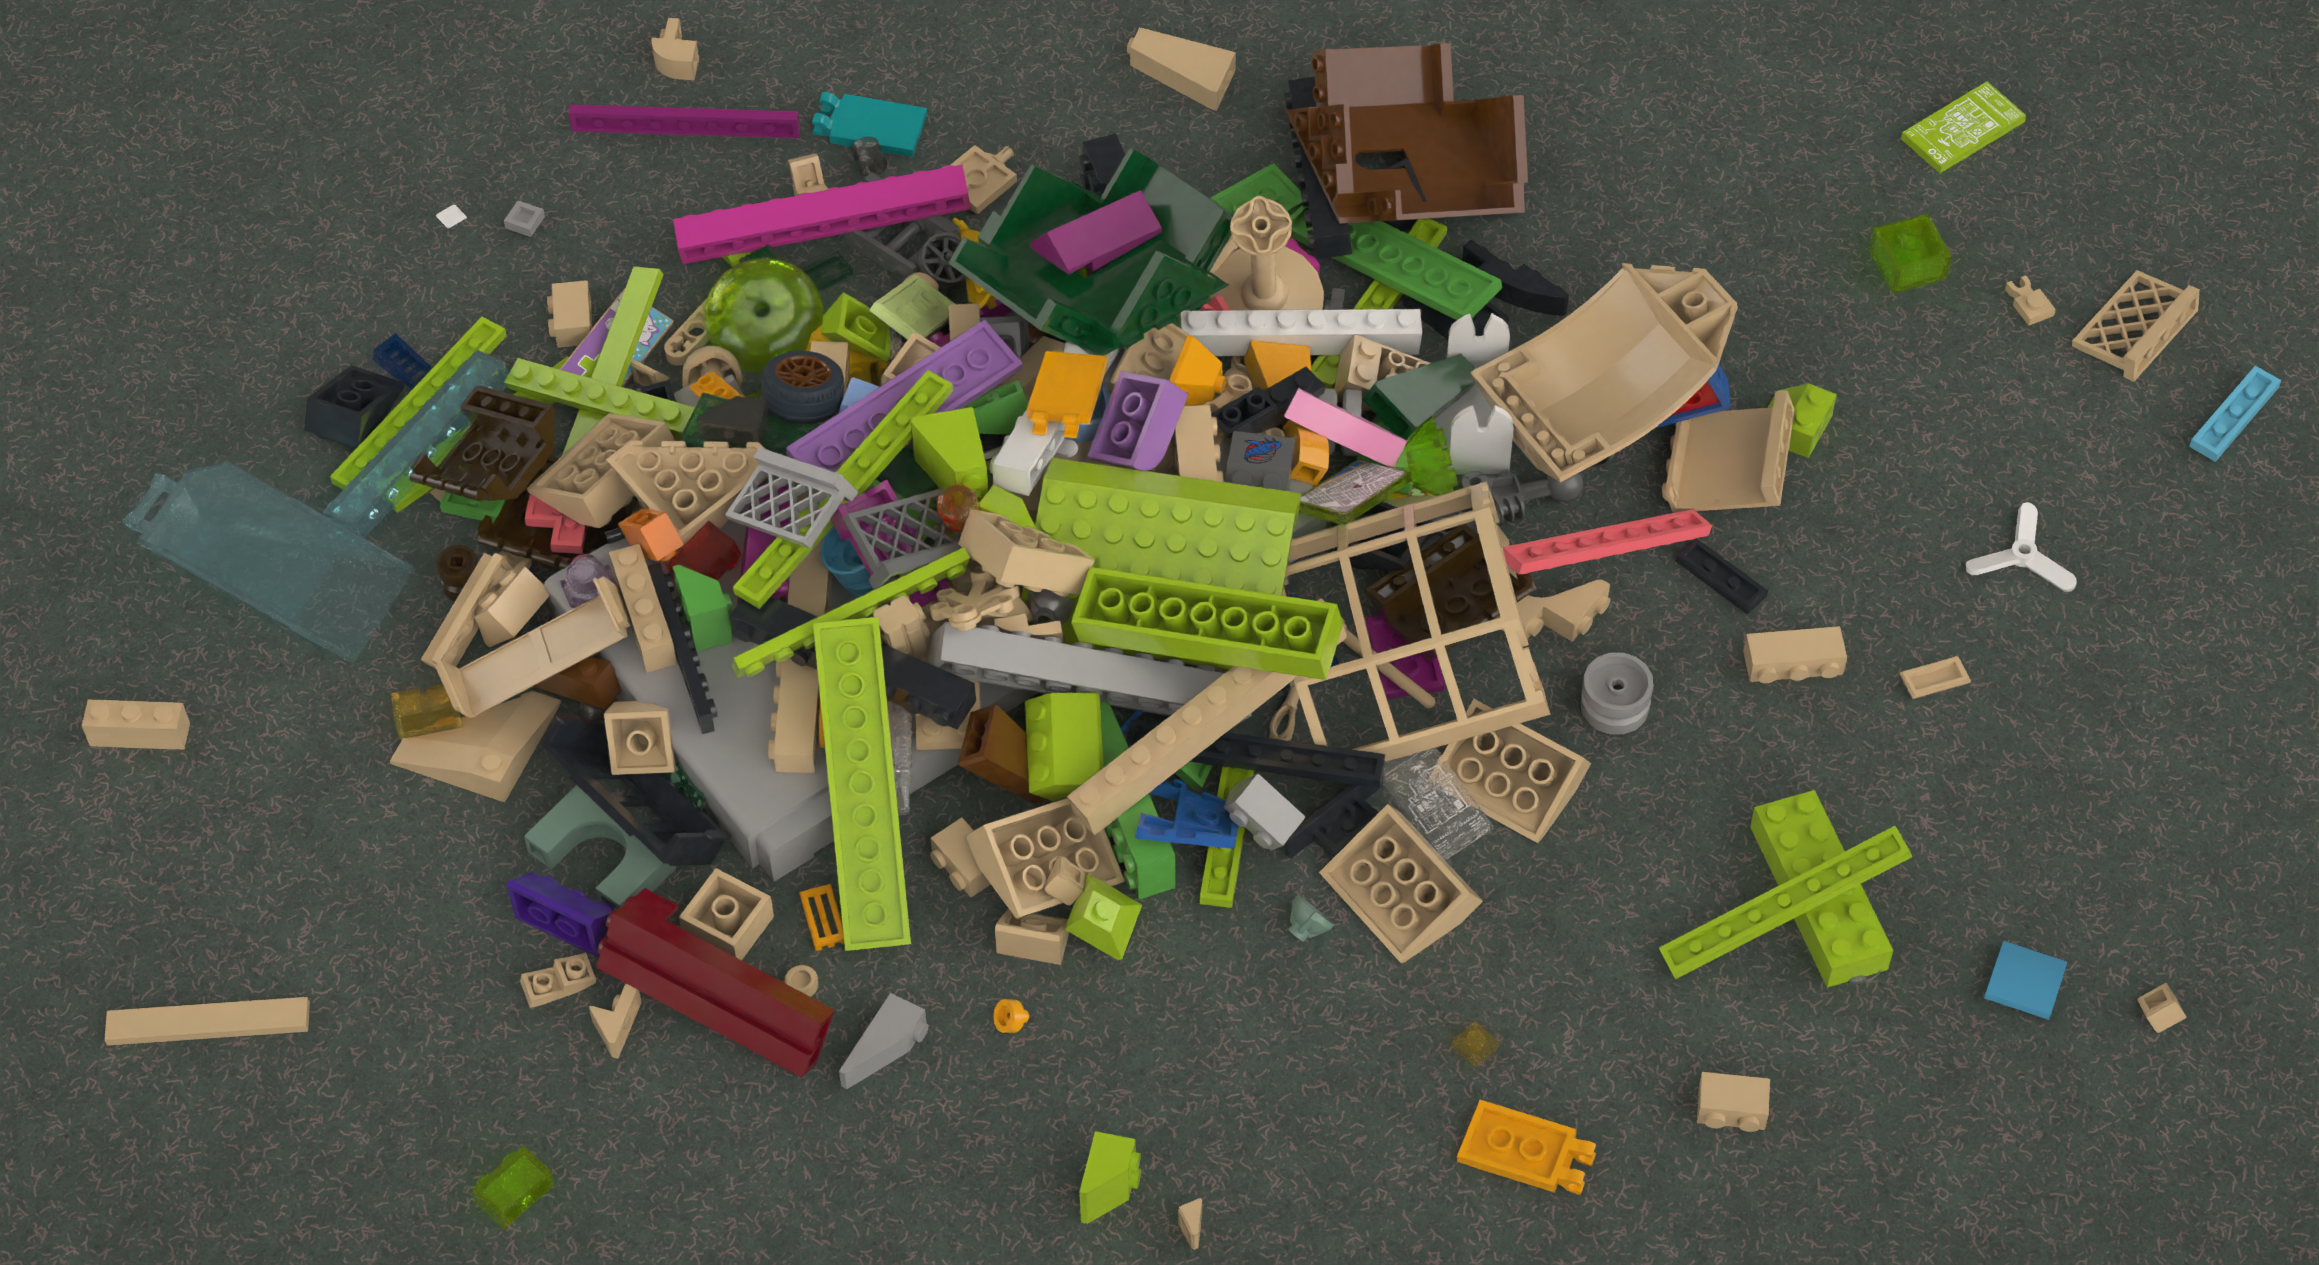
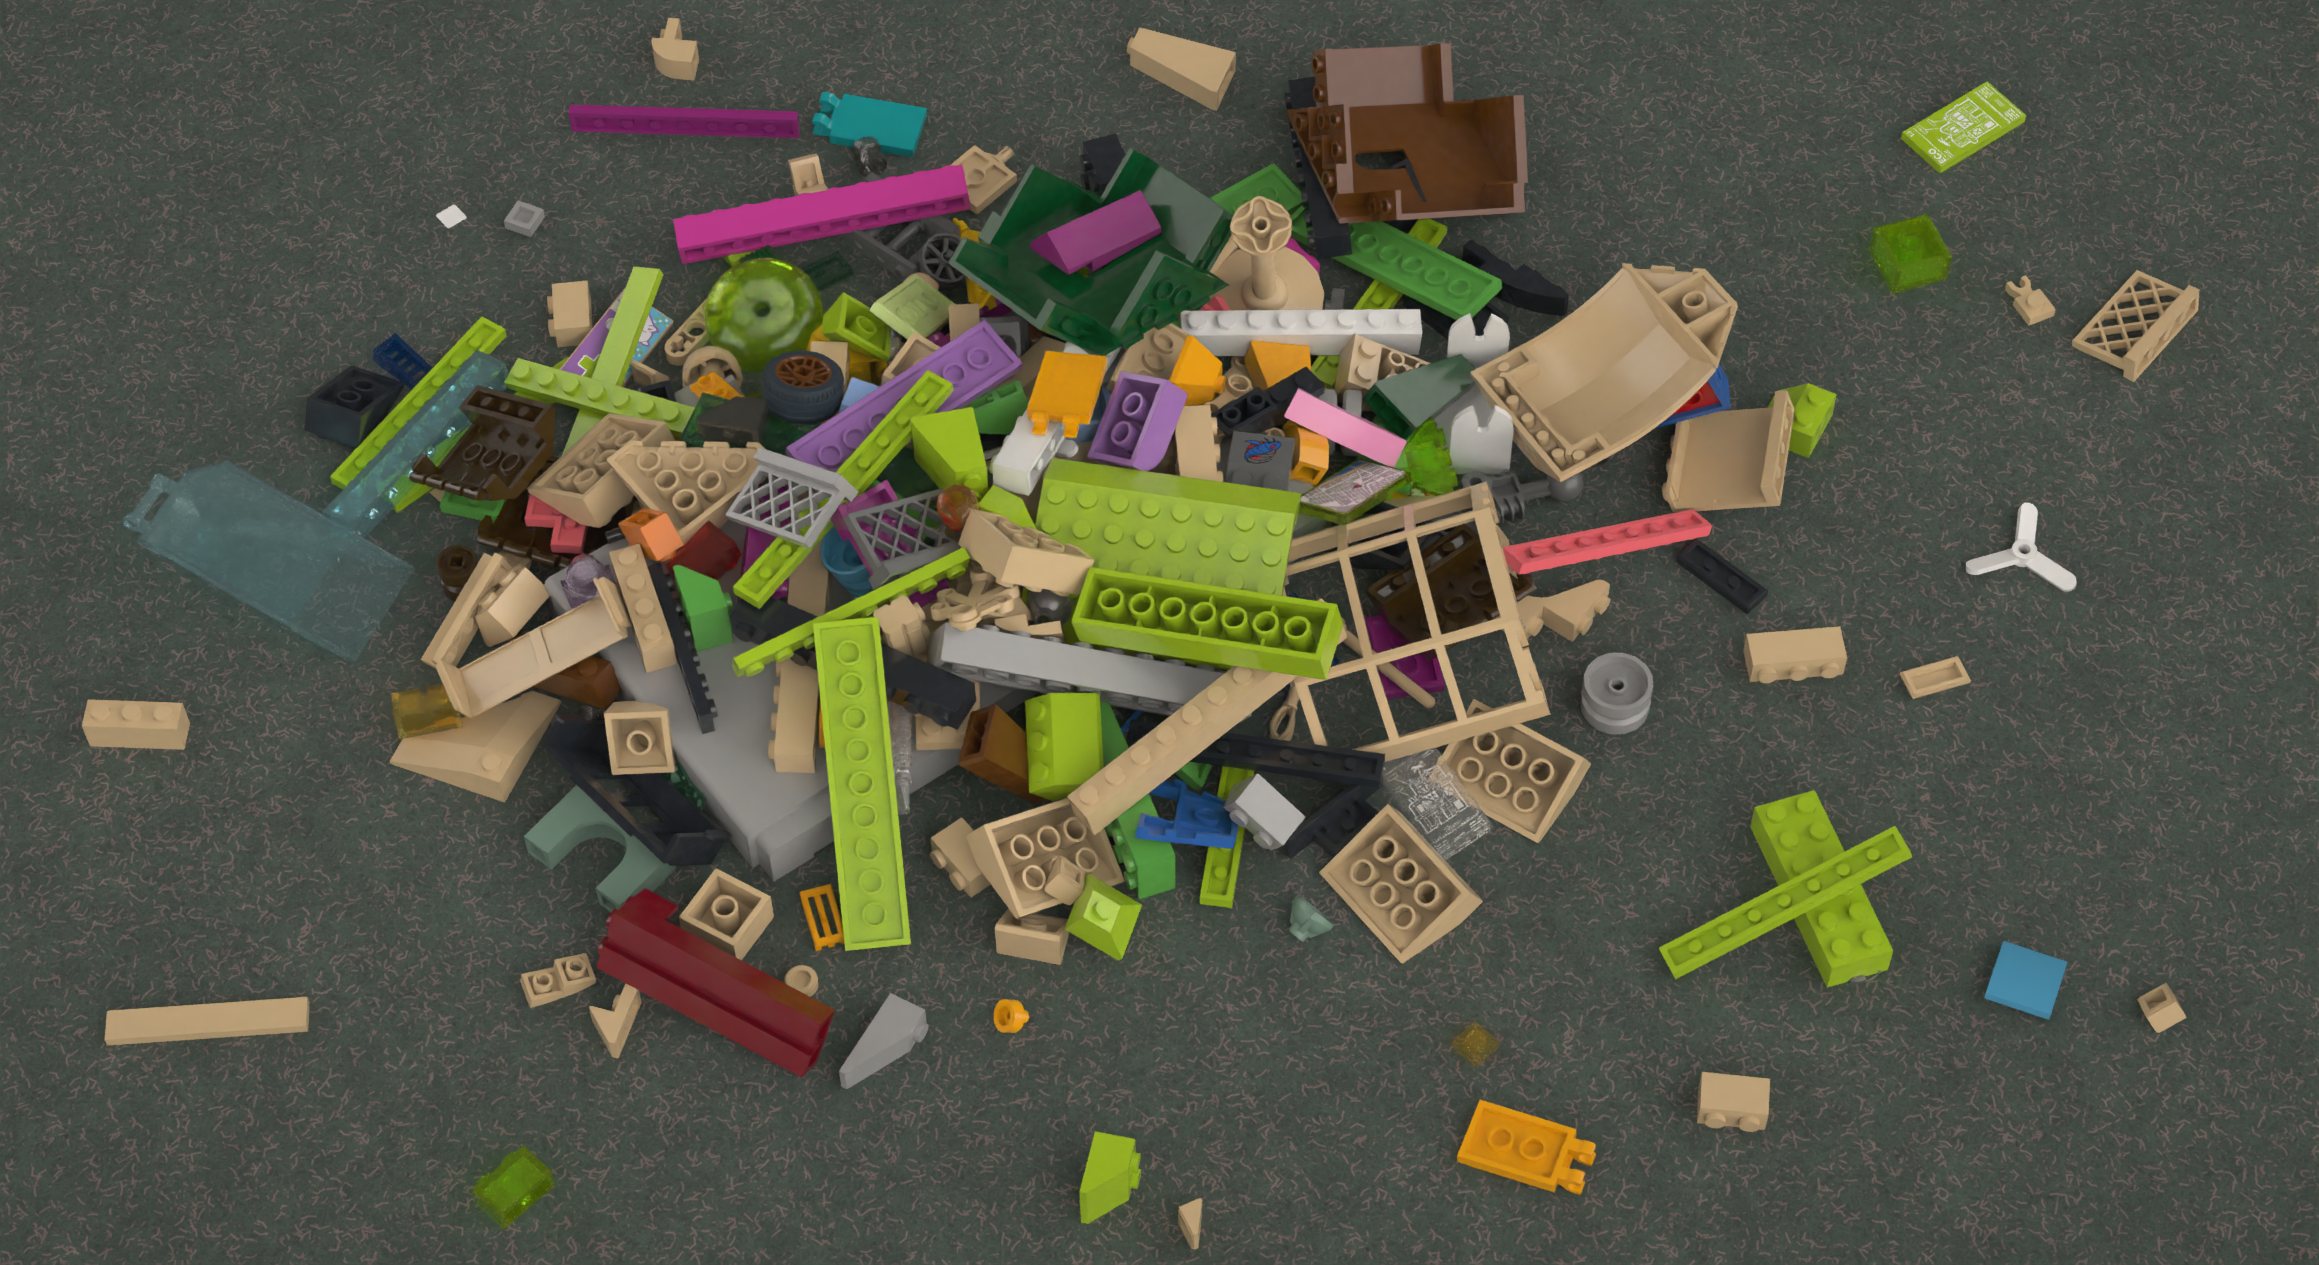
(559, 911): dark purple slope -> none
(2235, 413): medium azure plate -> none

